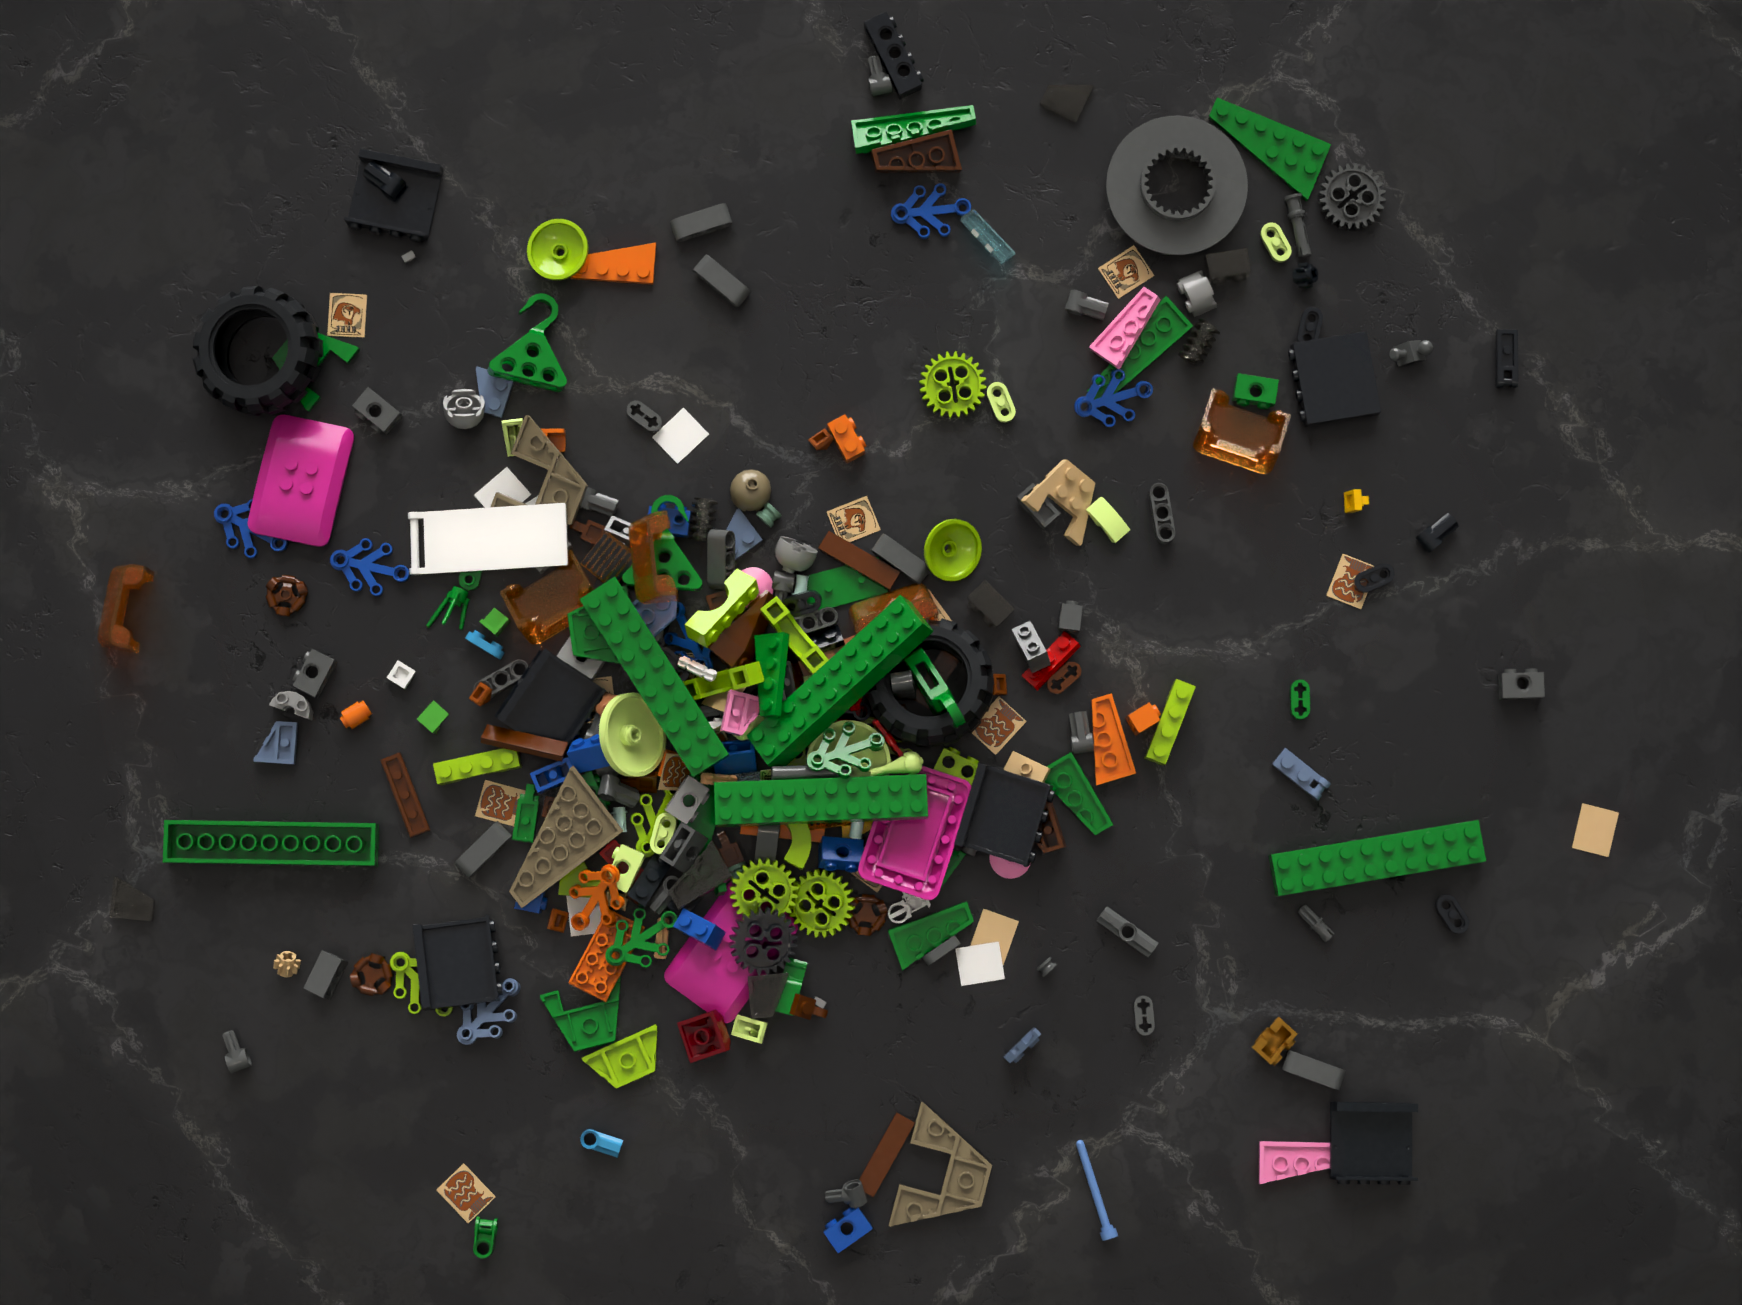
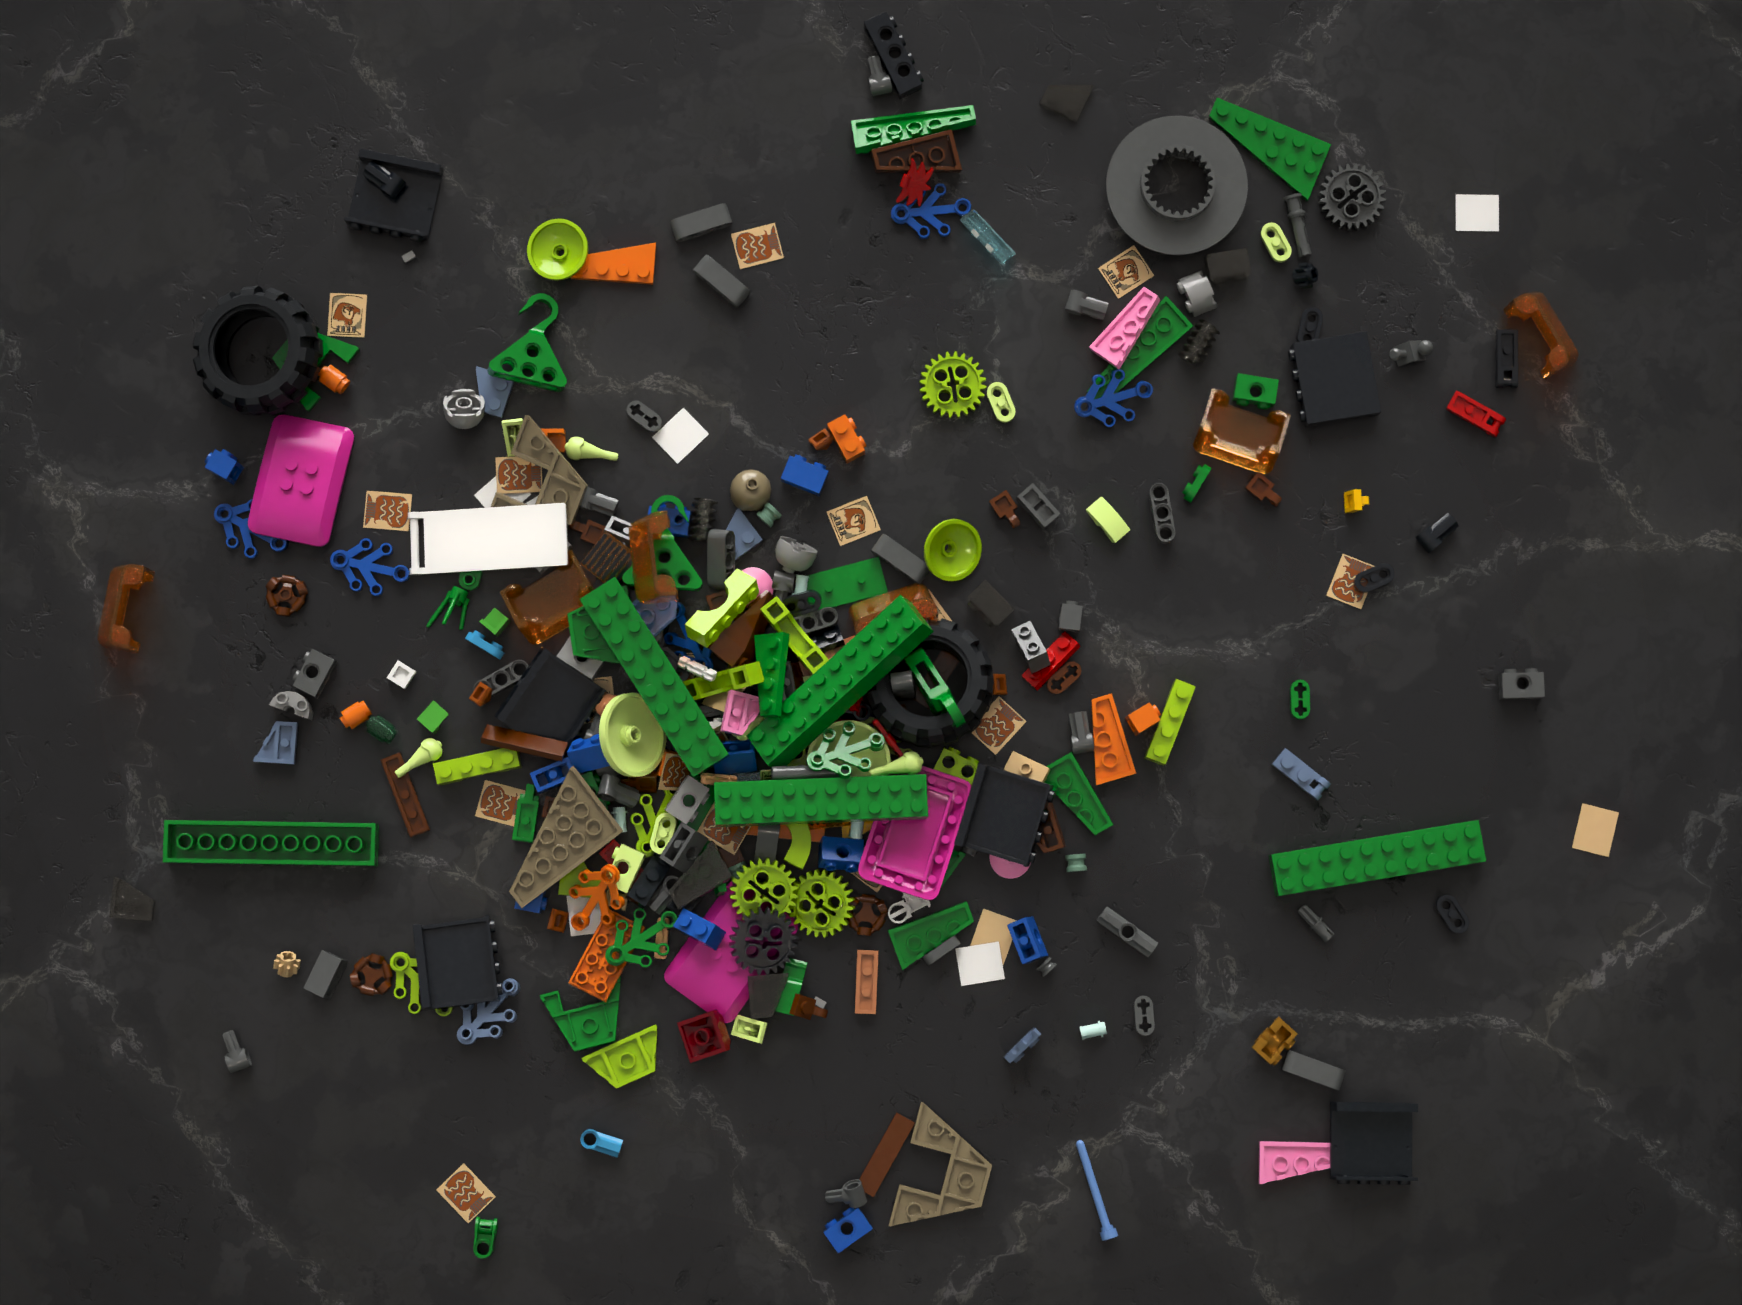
(224, 465): none -> blue brick
(333, 379): none -> orange brick
(370, 400): dark grey brick -> none
(381, 729): none -> clear green brick
(387, 510): none -> sticker
(428, 751): none -> yellowish green piece
(483, 849): dark grey beam -> none
(517, 475): none -> sticker
(578, 449): none -> yellowish green piece
(725, 837): none -> sticker
(757, 246): none -> sticker
(805, 475): none -> blue brick
(859, 560): reddish brown tile -> none
(866, 982): none -> nougat plate
(914, 183): none -> red piece
(1004, 506): none -> reddish brown plate
(1027, 940): none -> blue brick
(1069, 490): tan wing -> none
(1076, 862): none -> sand green wheel
(1093, 1030): none -> light aqua pin
(1191, 489): none -> green plate
(1261, 488): none -> reddish brown plate
(1475, 413): none -> red plate
(1477, 212): none -> white sticker
(1563, 350): none -> clear orange windscreen

